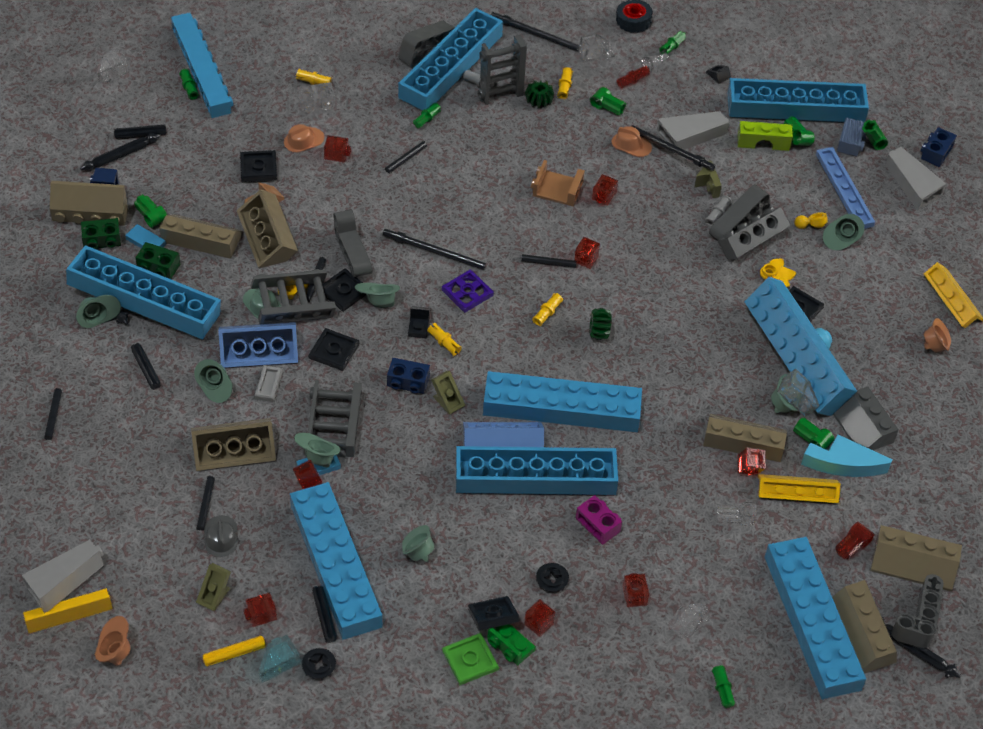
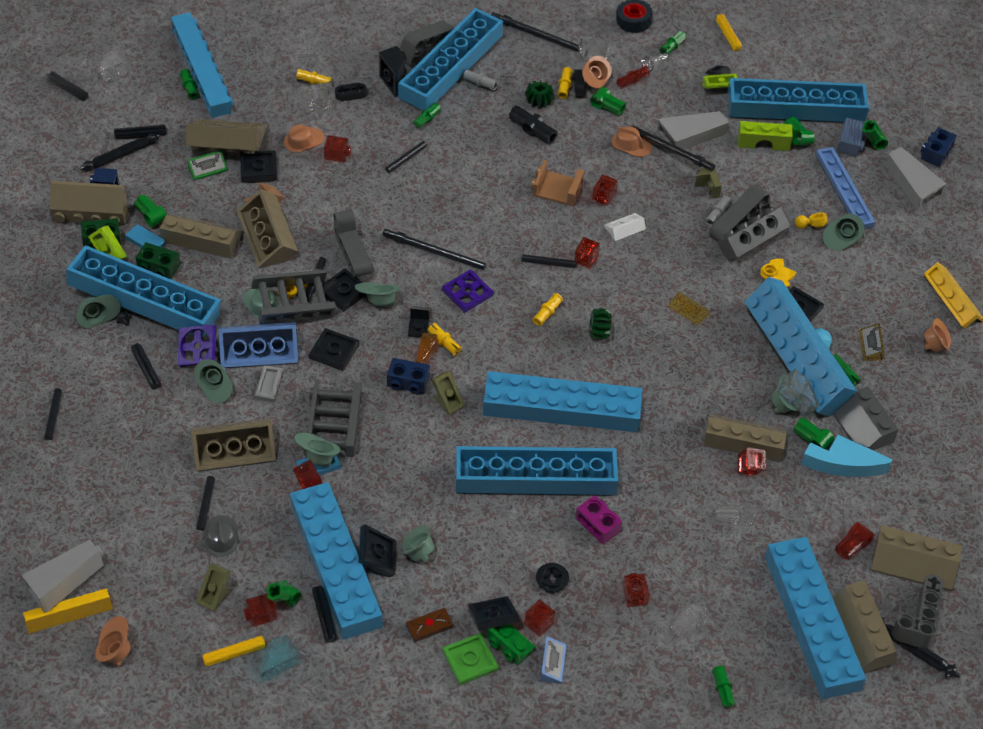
(67, 86): none -> black axle
(106, 242): none -> lime slope
(183, 346): none -> dark purple piece
(207, 165): none -> slope
(225, 135): none -> dark tan slope
(283, 593): none -> green piece
(314, 656): black gear -> none
(350, 91): none -> black beam
(377, 551): none -> black plate
(392, 68): none -> black slope
(426, 348): none -> clear orange slope
(429, 625): none -> reddish brown tile
(503, 434): medium blue slope -> none
(517, 73): dark grey fence -> none
(533, 124): none -> black piece
(553, 661): none -> slope
(578, 81): none -> black beam
(596, 71): none -> nougat piece
(625, 226): none -> white slope
(689, 308): none -> clear yellow slope
(717, 81): none -> lime slope
(728, 32): none -> yellow axle
(799, 488): yellow panel -> none
(848, 371): none -> green axle
(872, 343): none -> slope

